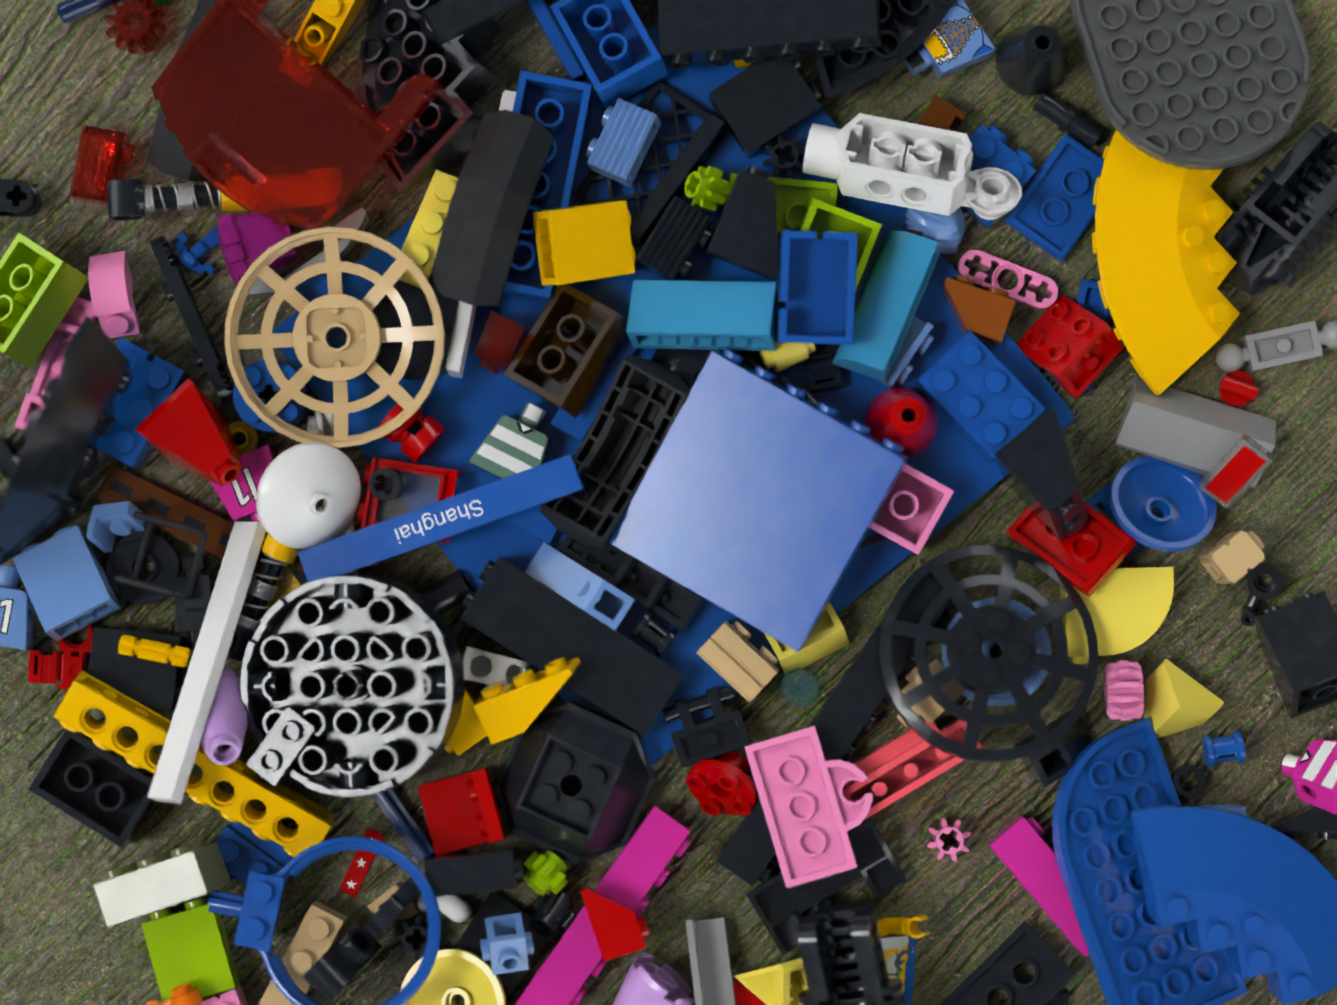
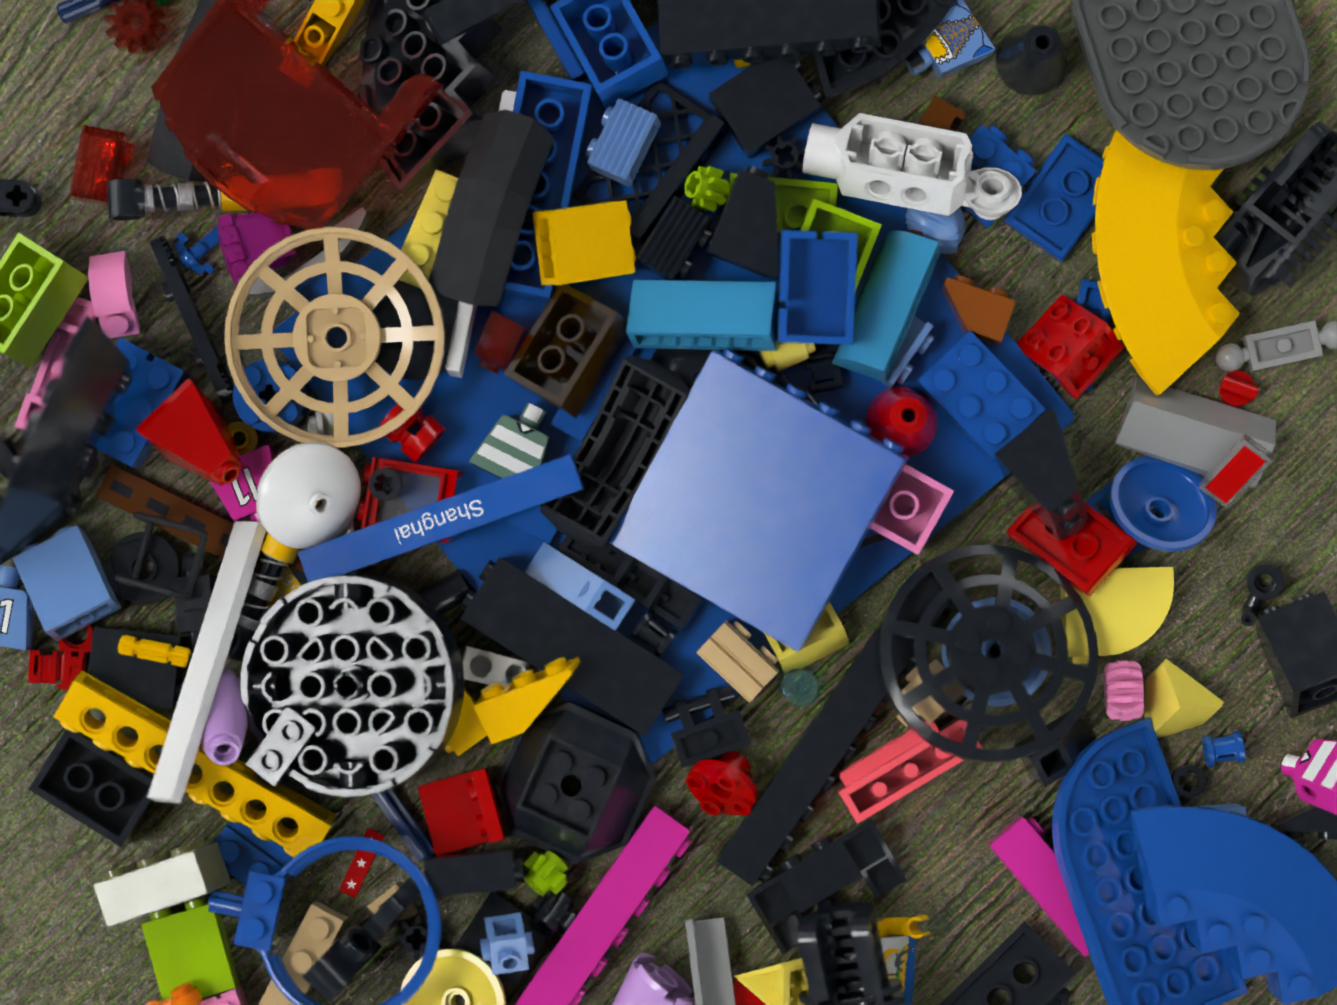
(112, 520): medium blue bracket -> none
(451, 906): white arm -> none
(614, 924): red slope -> none
(807, 805): bright pink plate -> none
(959, 836): bright pink gear -> none
(1036, 279): bright pink beam -> none
(1068, 119): black pin -> none
(1233, 556): tan brick -> none

